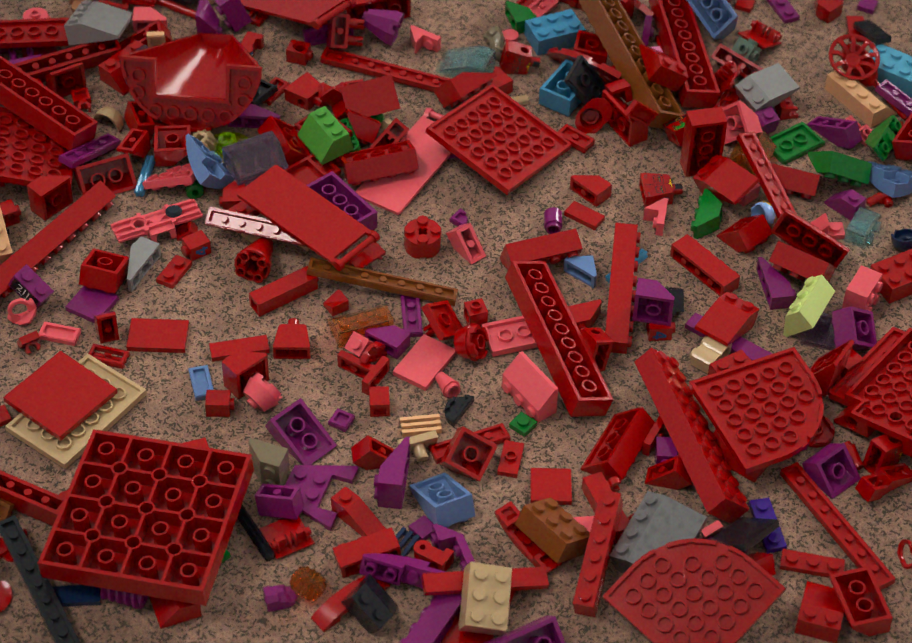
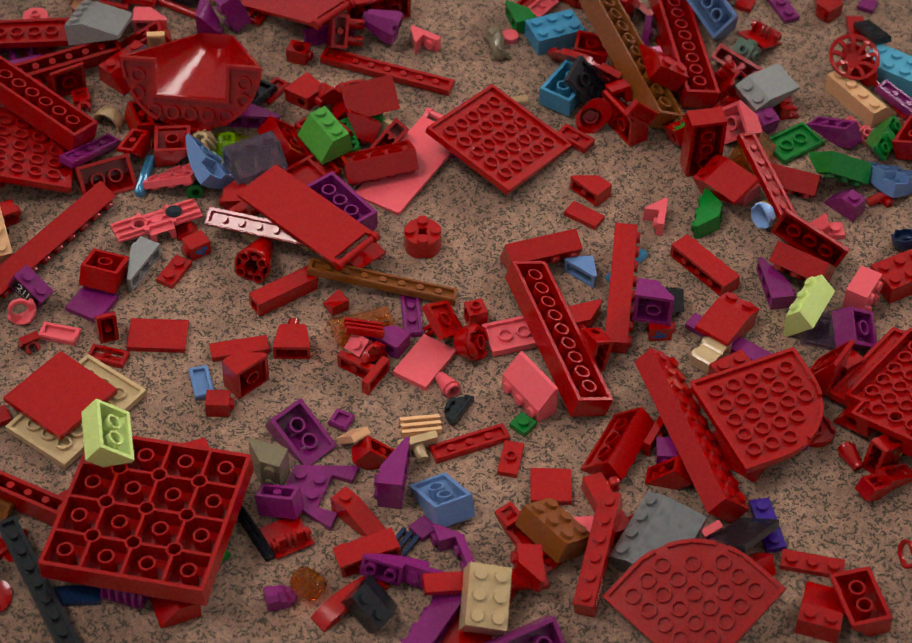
(49, 195): red slope -> none
(107, 434): none -> yellowish green slope
(252, 42): red leg -> none
(261, 393): coral cone -> none
(353, 435): none -> light nougat tile
(363, 327): none -> red tile
(379, 401): red brick -> none
(438, 559): red leg -> none
(459, 218): magenta tile -> none
(462, 87): red slope -> none
(466, 243): coral slope -> none
(467, 59): clear light blue slope -> none
(468, 454): red slope -> none
(502, 81): red slope -> none
(517, 58): red torso -> none
(529, 564): none -> red slope
(553, 220): magenta brick -> none
(656, 187): red torso -> none
(746, 233): red slope -> none
(832, 469): magenta slope -> none
(835, 523): red plate -> none
(862, 227): clear light blue brick -> none

